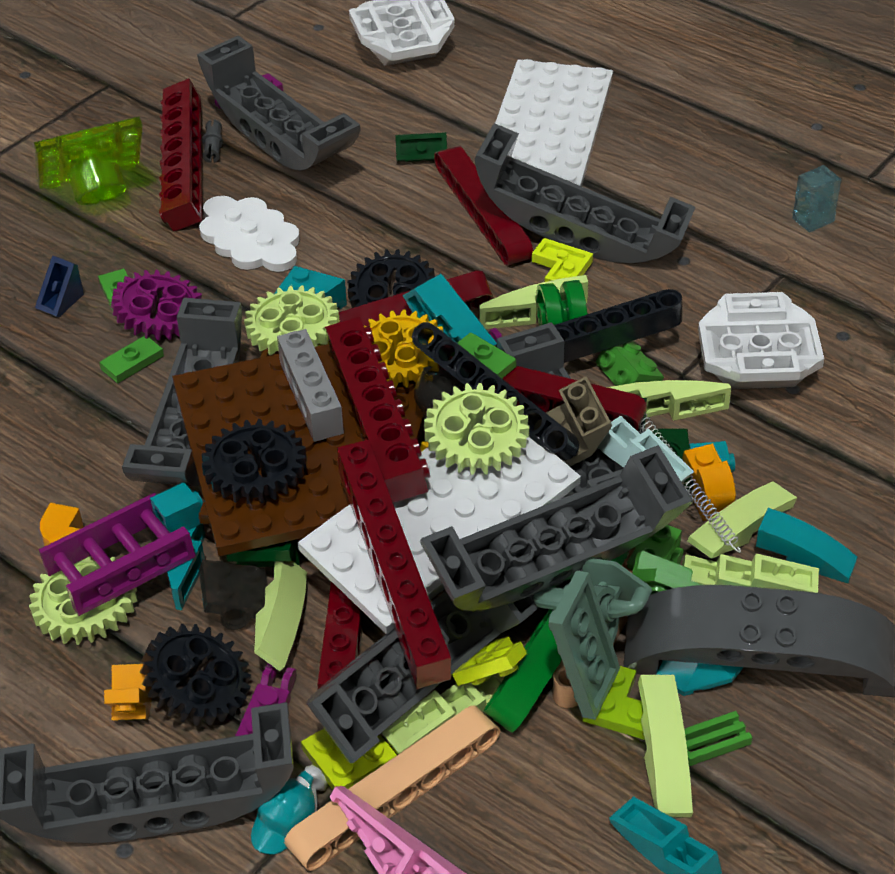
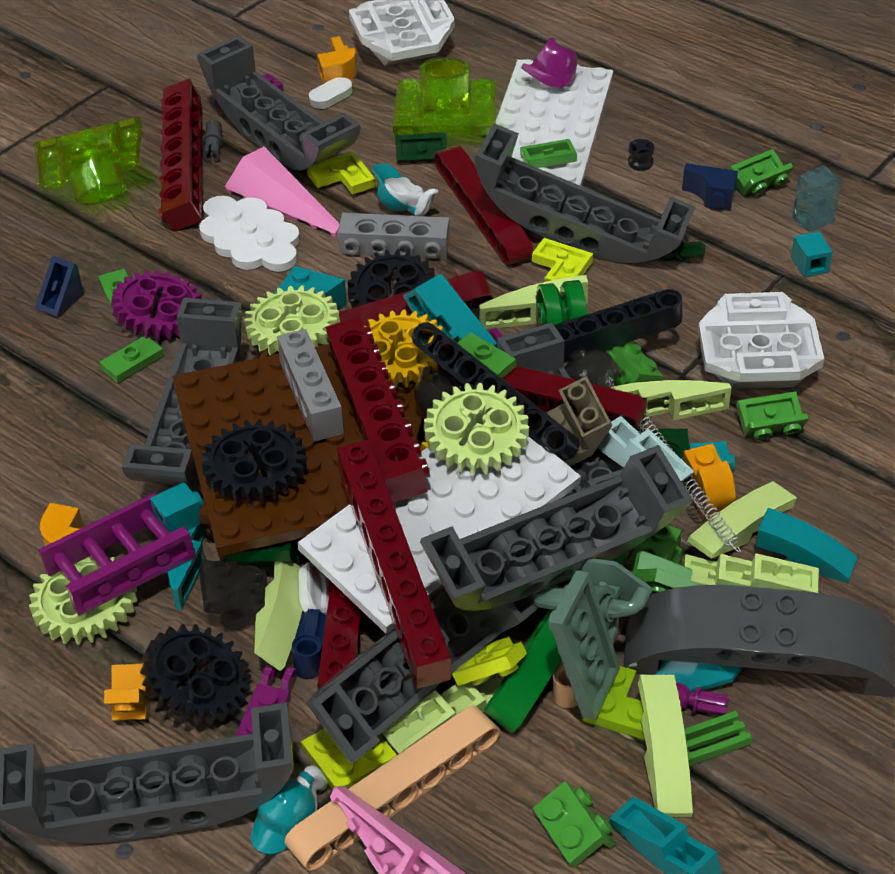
(266, 178): none -> bright pink wedge
(308, 643): none -> dark blue piece
(313, 588): none -> white tile
(330, 93): none -> white tile
(338, 63): none -> light orange brick
(343, 168): none -> neon yellow plate
(378, 232): none -> light grey brick
(399, 193): none -> hair
(444, 101): none -> clear neon green piece
(549, 153): none -> bright green tile
(553, 65): none -> magenta piece
(573, 822): none -> bright green bracket
(595, 364): none -> clear smoke cylinder
(641, 154): none -> black wheel
(686, 250): none -> dark green axle
(702, 700): none -> magenta axle
(711, 184): none -> dark blue arch
(760, 172): none -> bright green bracket
(771, 415): none -> bright green bracket
(811, 254): none -> teal brick

